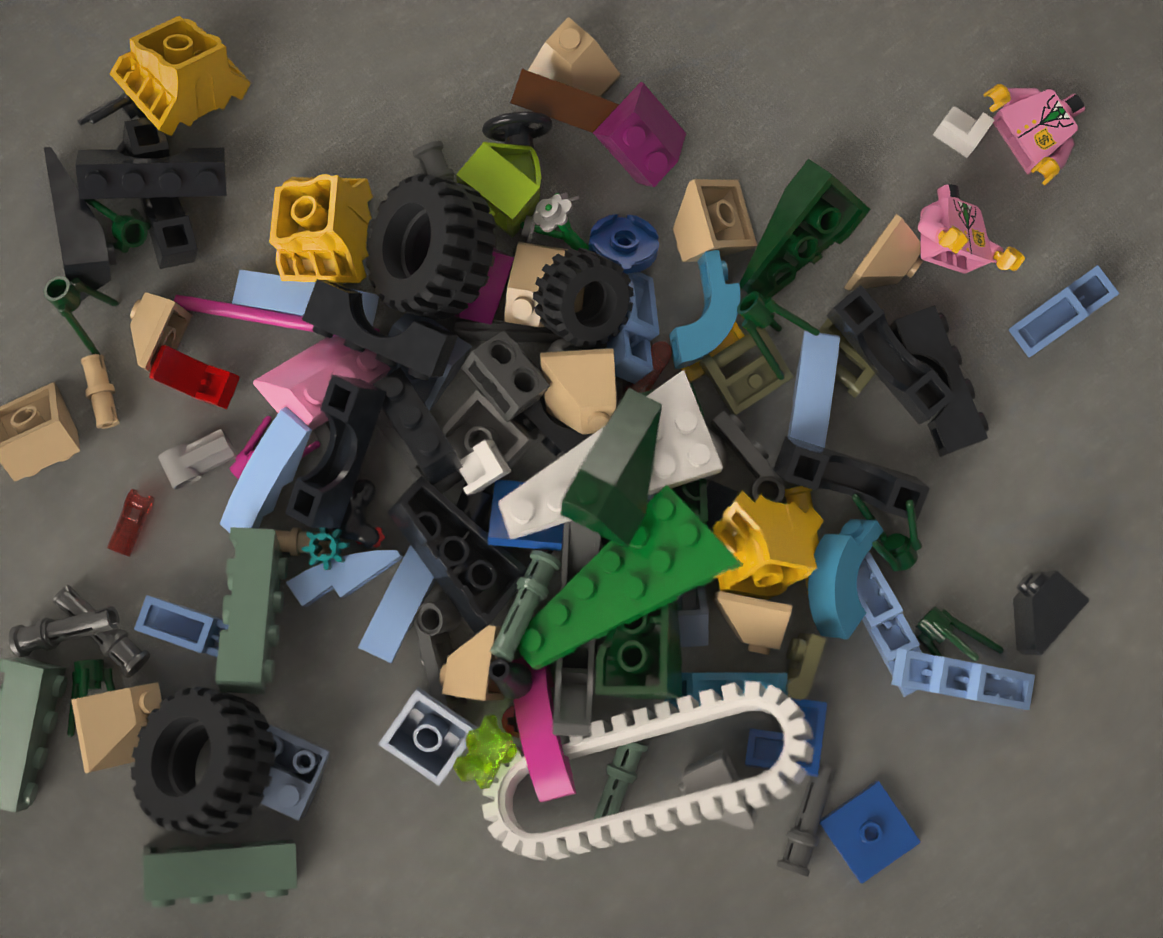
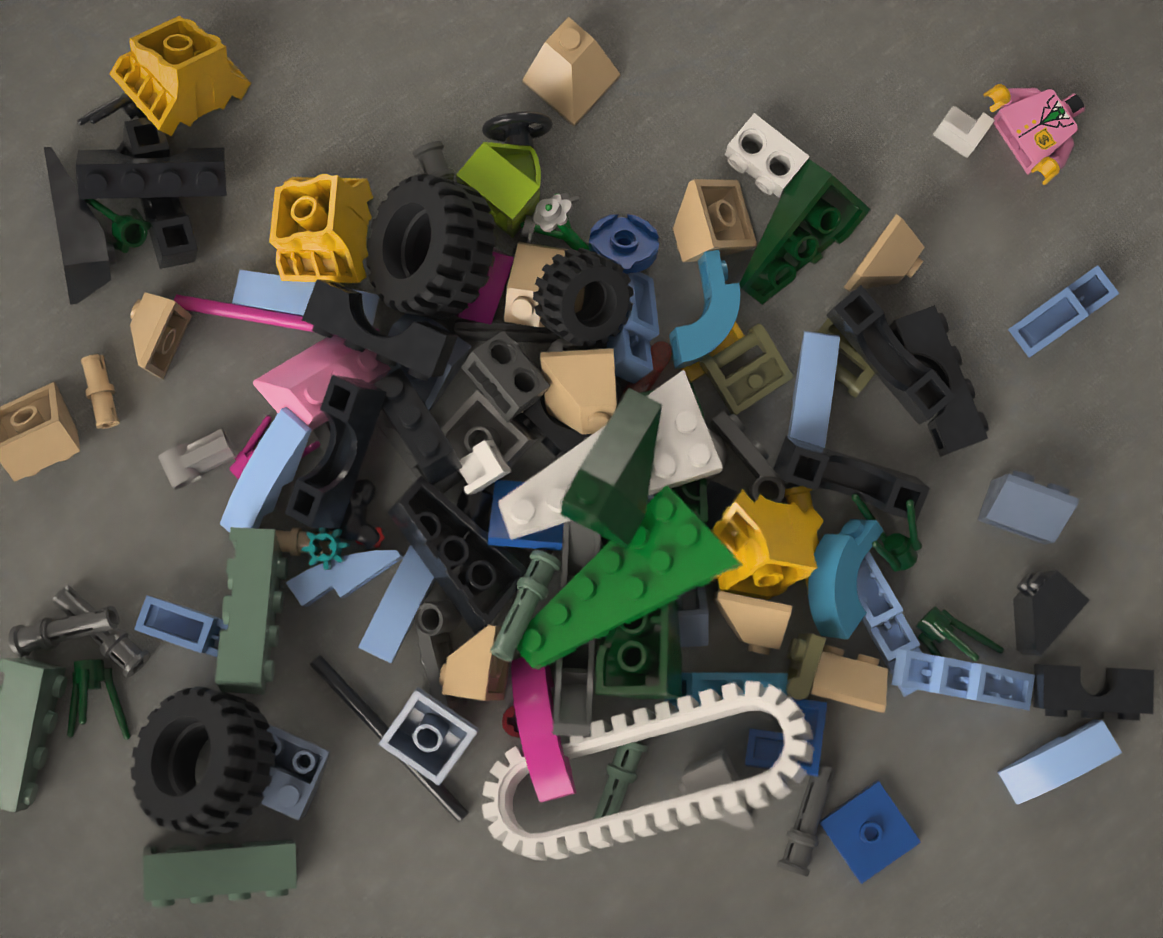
(67, 298): dark green plant -> none
(111, 722): tan slope -> none
(128, 529): clear red bar -> none
(194, 377): red bracket -> none
(379, 728): none -> black piece
(487, 751): clear neon green hips -> none
(511, 678): black cone -> none
(561, 101): reddish brown slope -> none
(642, 136): magenta slope -> none
(760, 313): dark green plant -> none
(773, 149): none -> white brick
(850, 680): none -> tan slope
(957, 238): bright pink torso -> none
(1027, 507): none -> sand blue slope
(1059, 761): none -> light blue slope
(1125, 692): none -> black arch

